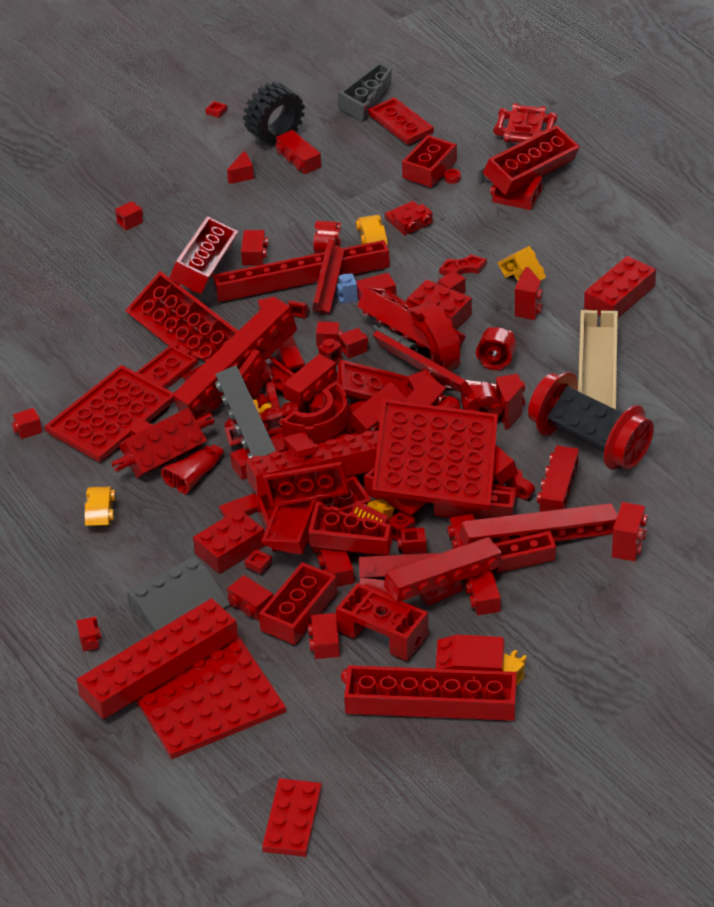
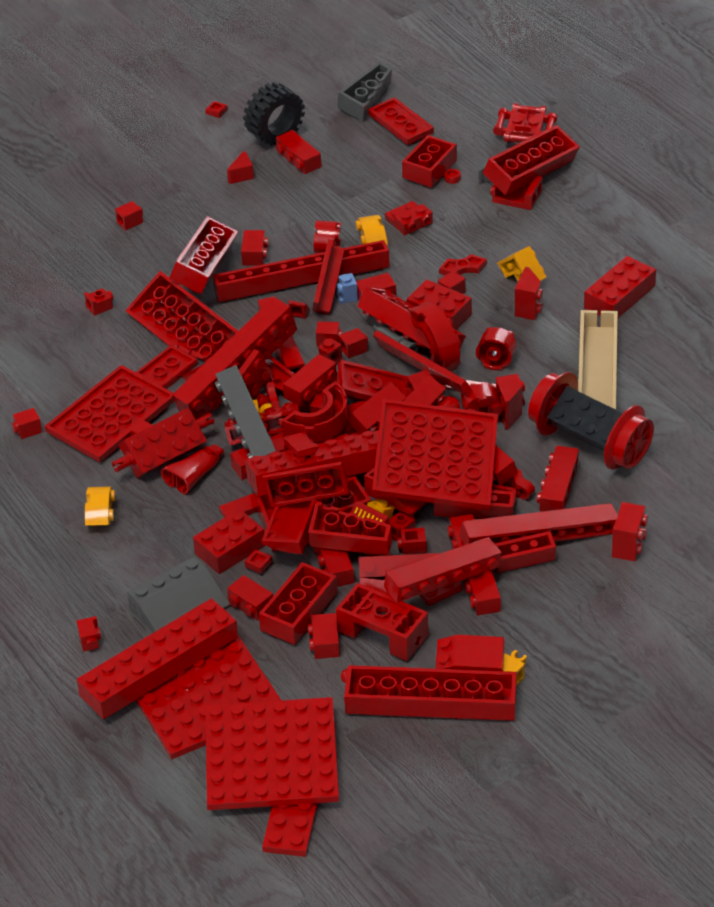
(98, 301): none -> red brick
(271, 754): none -> red plate

